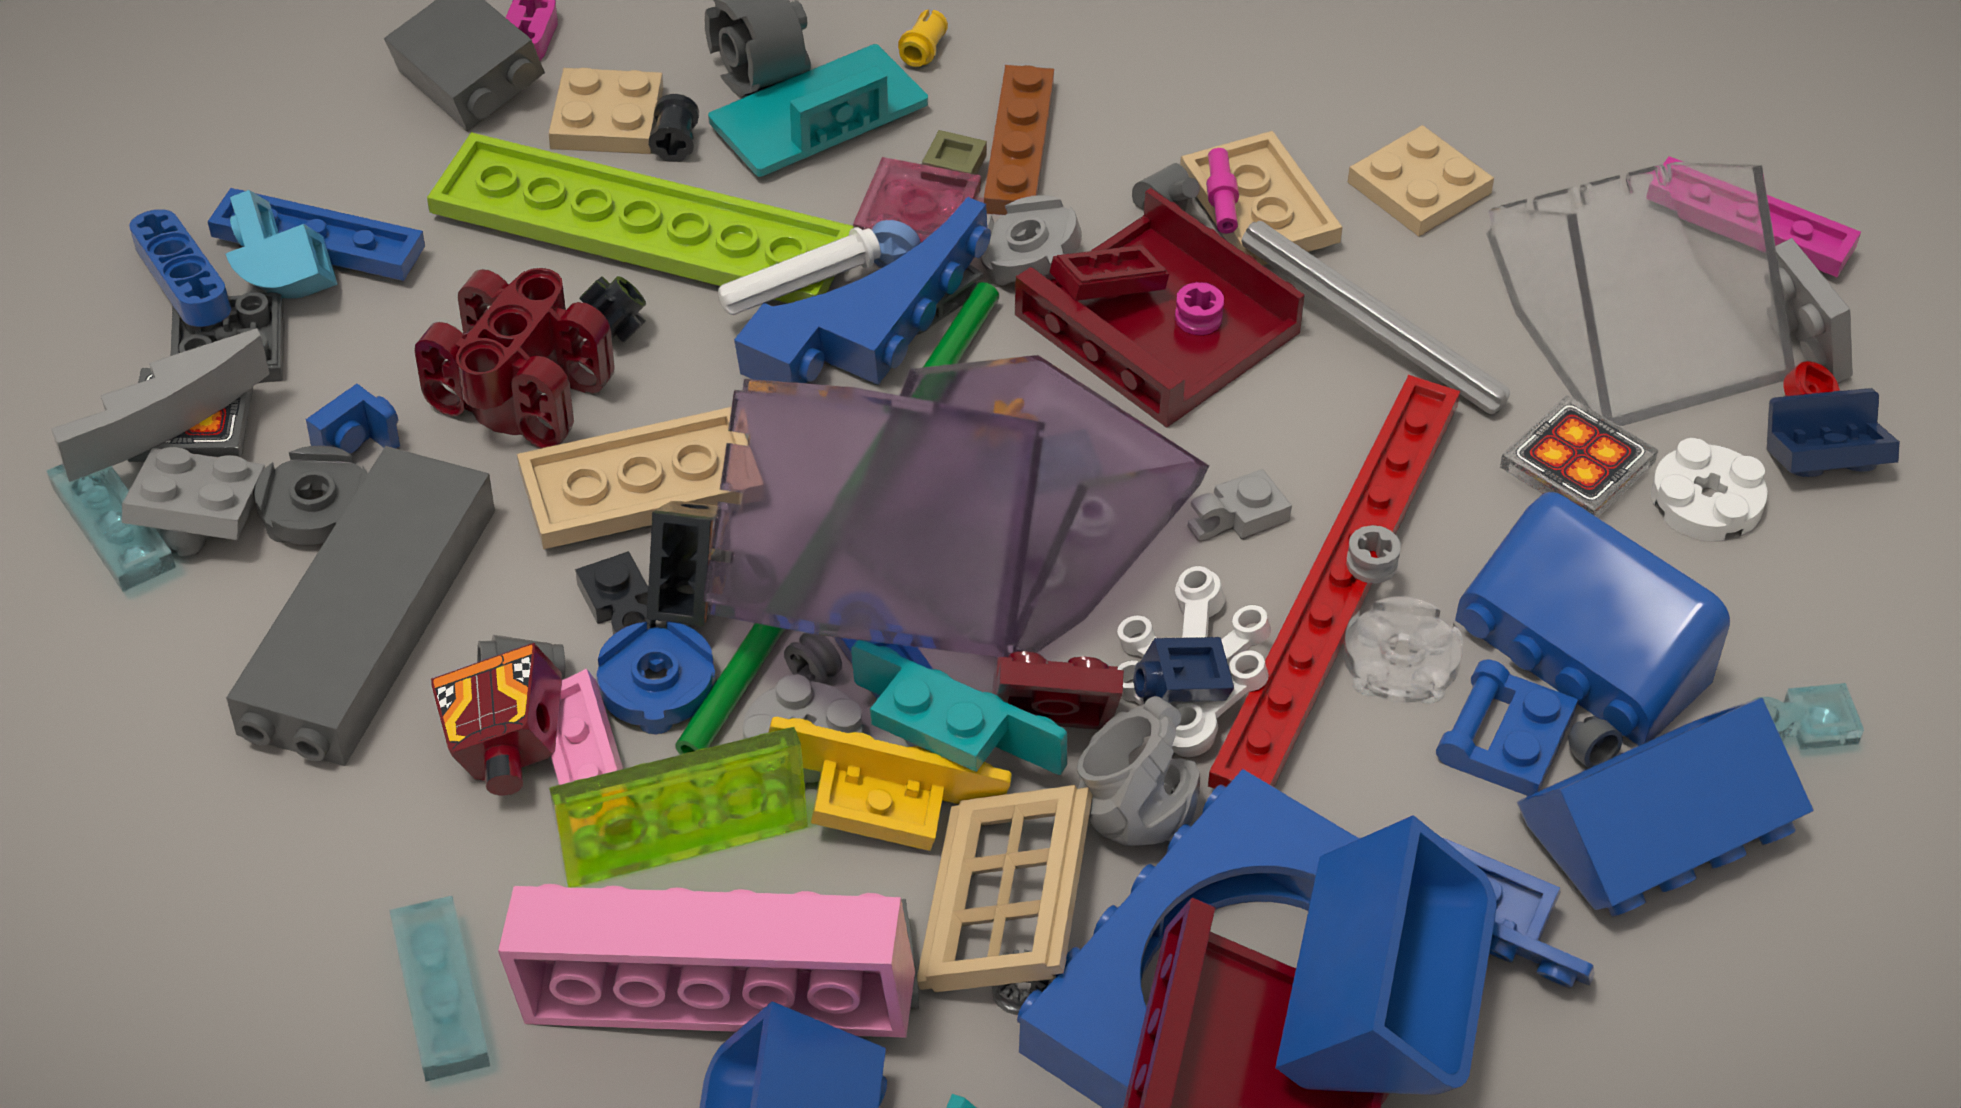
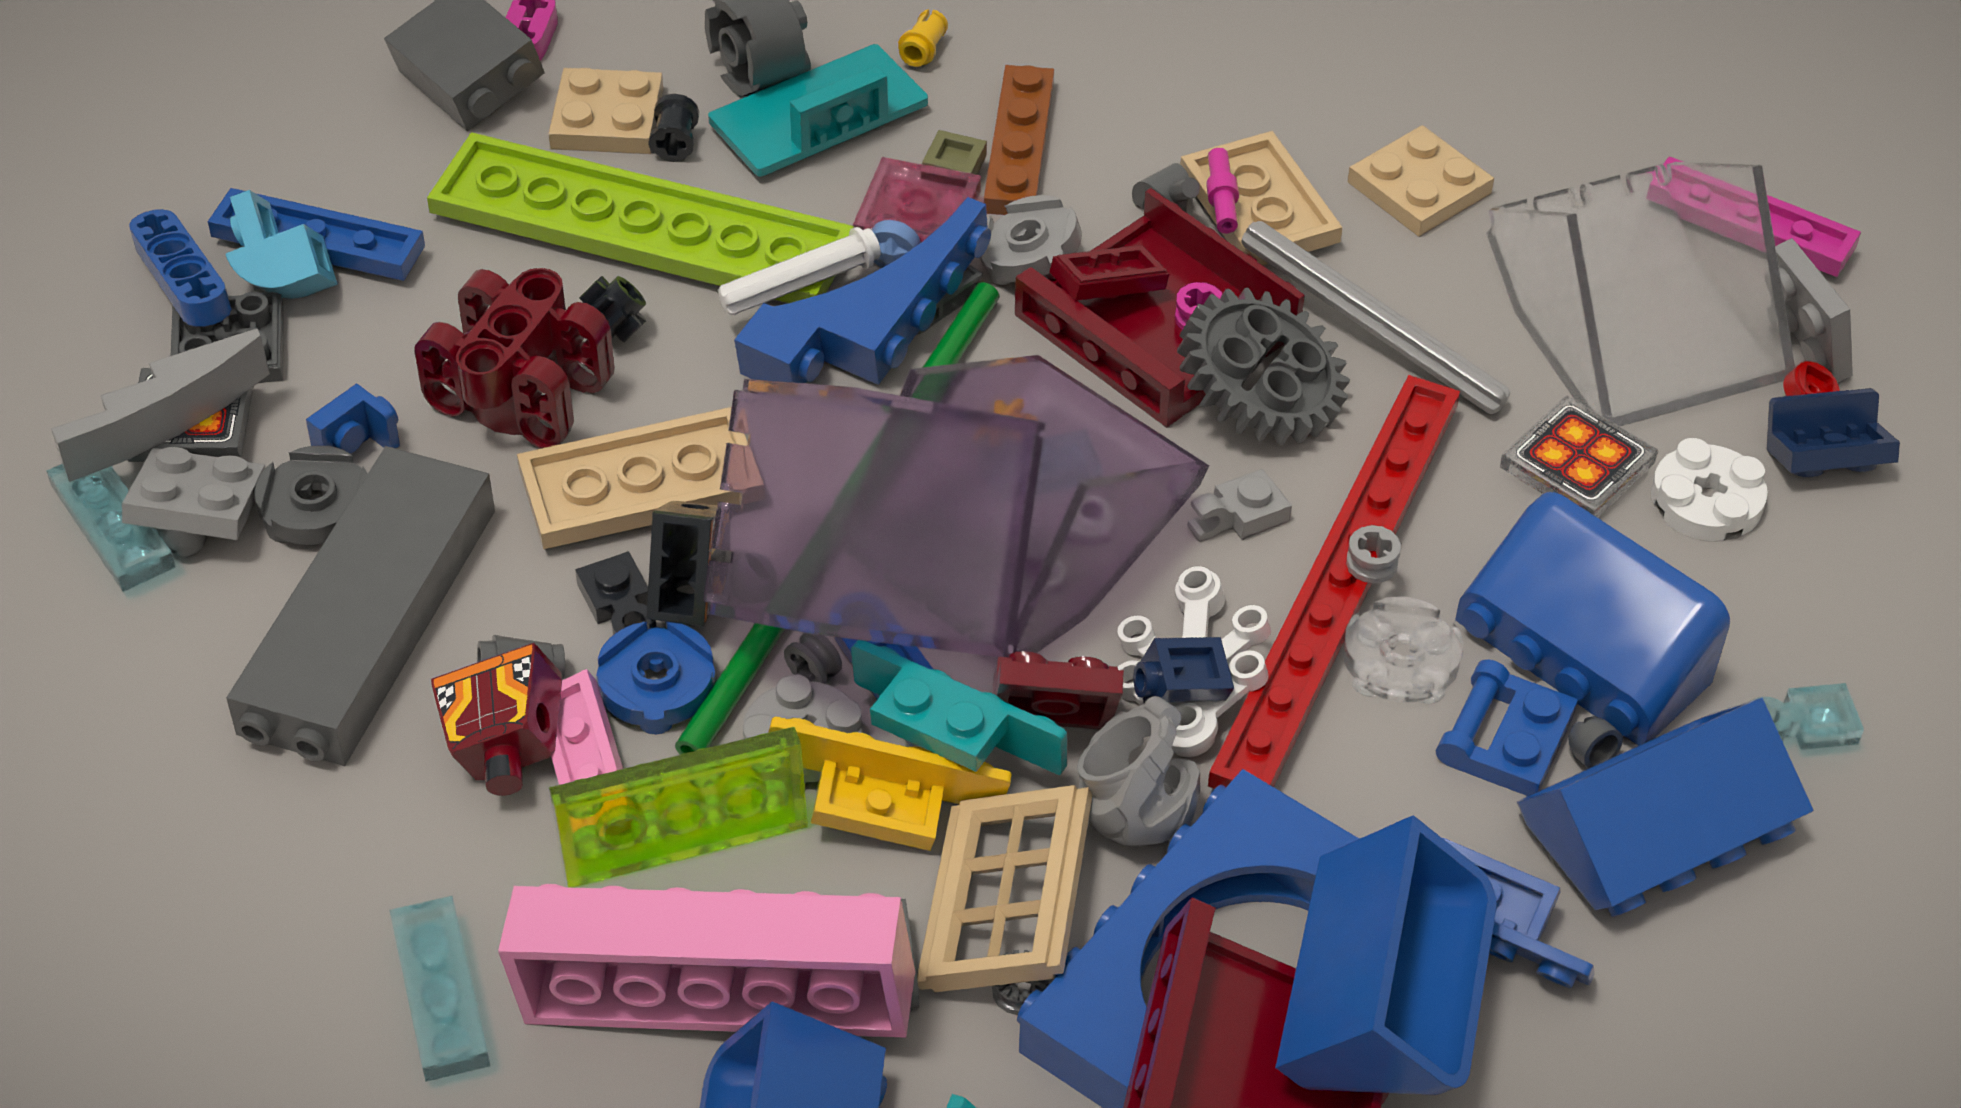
(1297, 390): none -> dark grey gear

